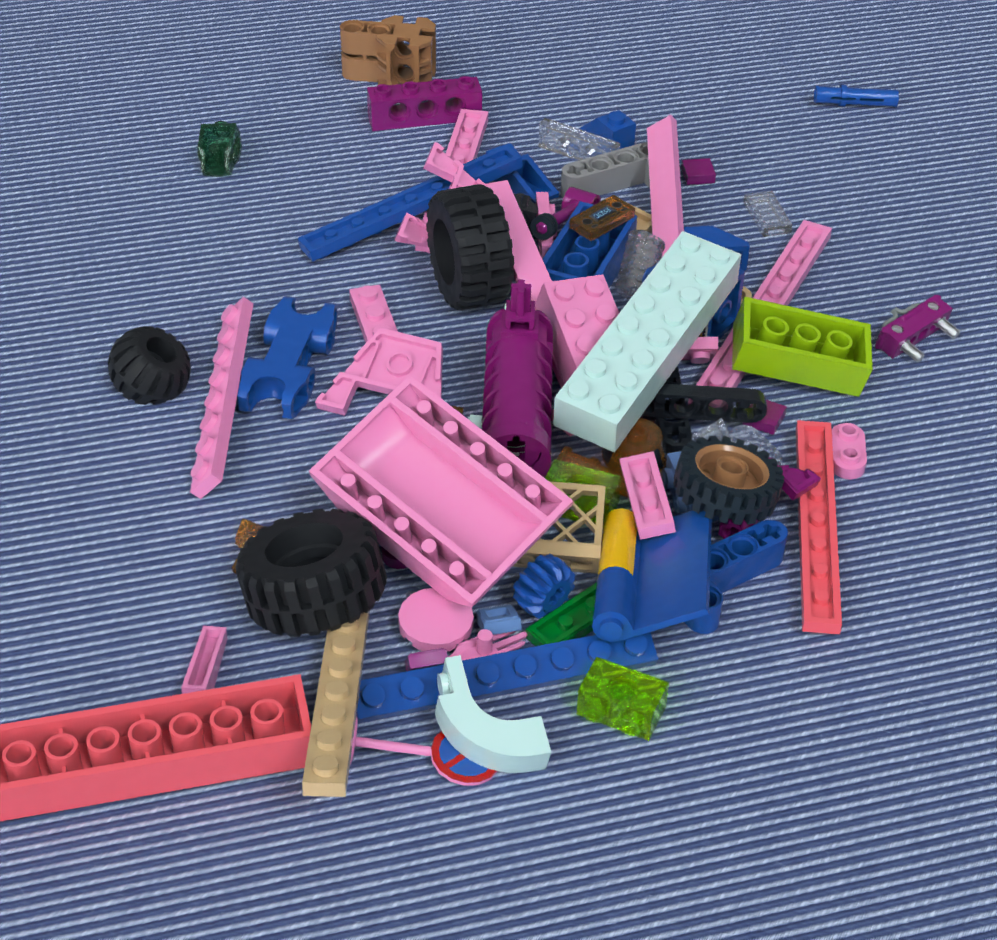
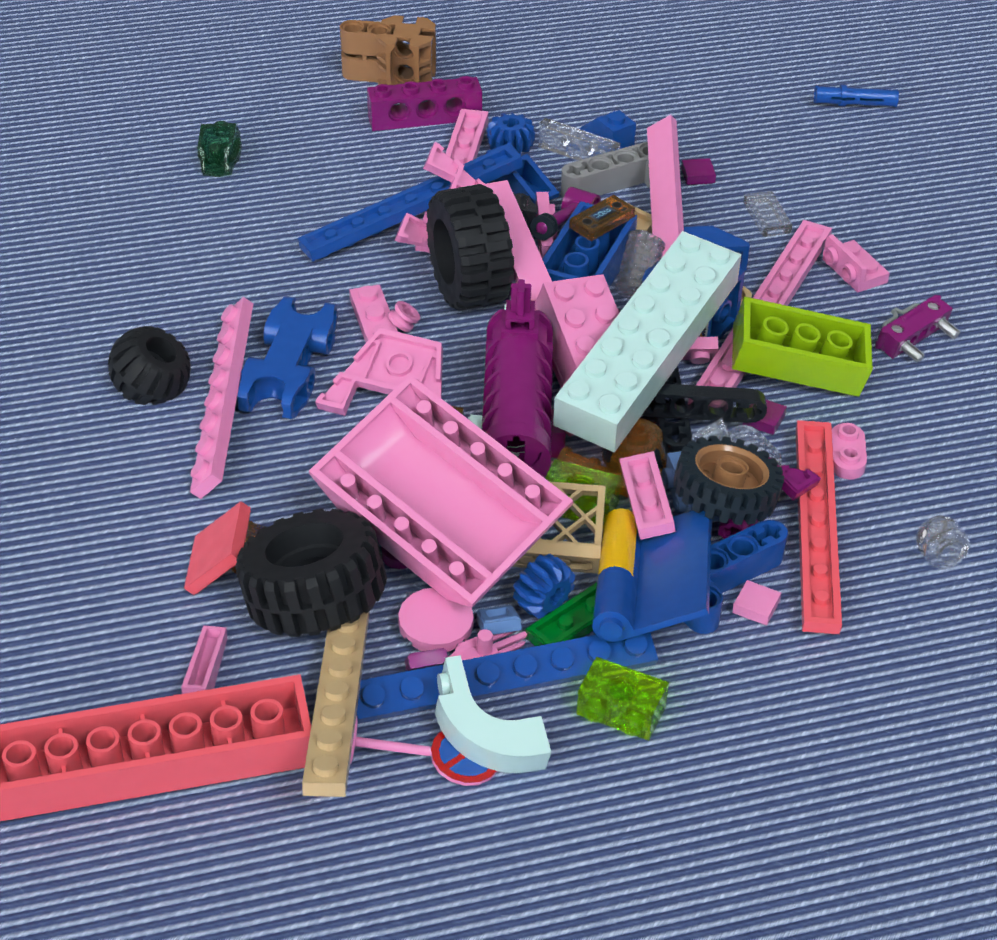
(217, 548): none -> coral tile
(404, 316): none -> bright pink bush
(513, 130): none -> blue gear
(557, 439): none -> magenta tile
(756, 602): none -> bright pink tile
(854, 264): none -> bright pink bracket
(942, 542): none -> clear head

